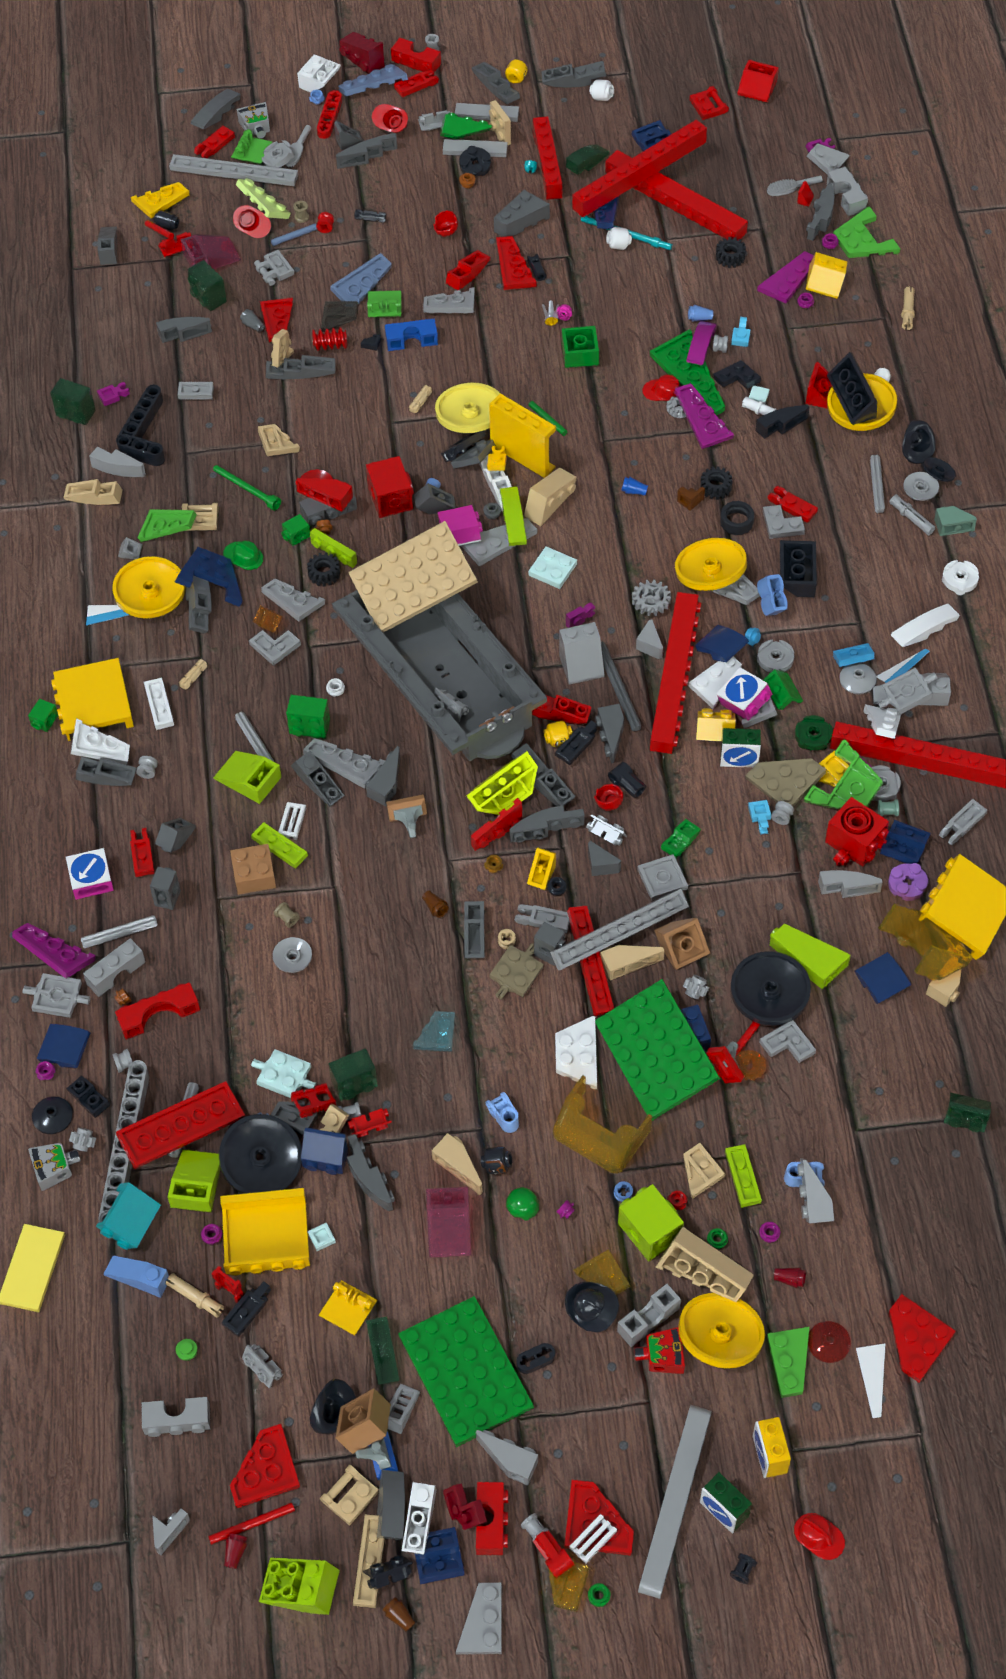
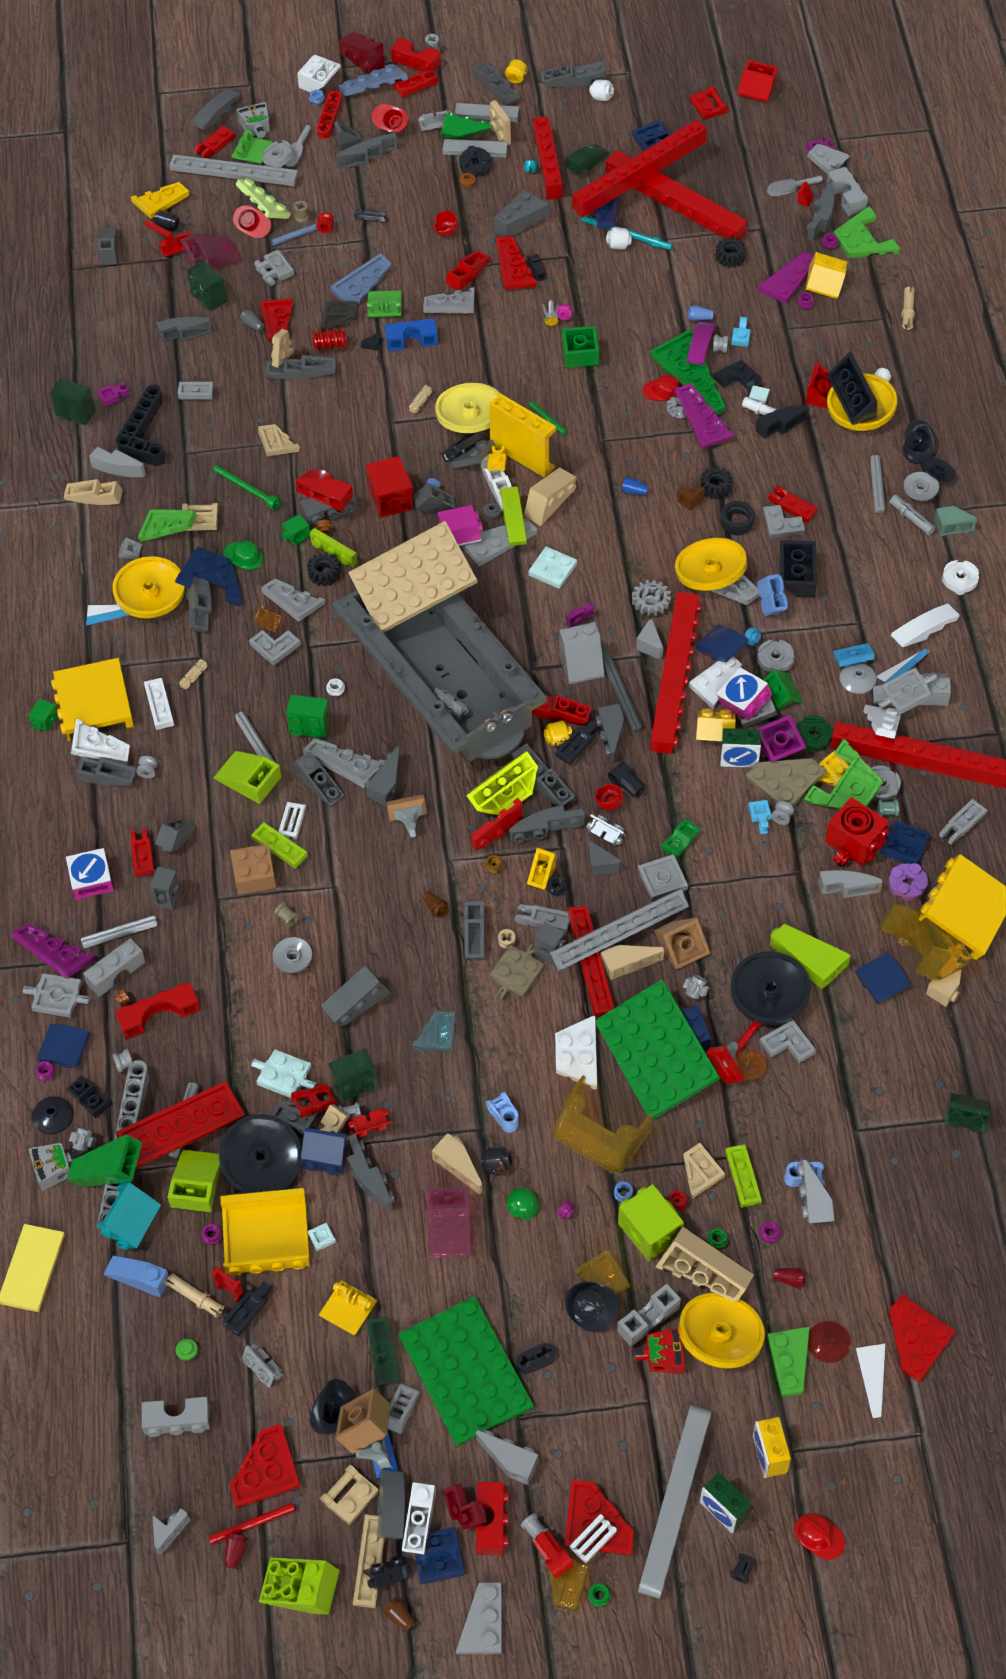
(107, 1164): none -> green slope
(355, 997): none -> dark grey wedge
(780, 739): none -> magenta slope

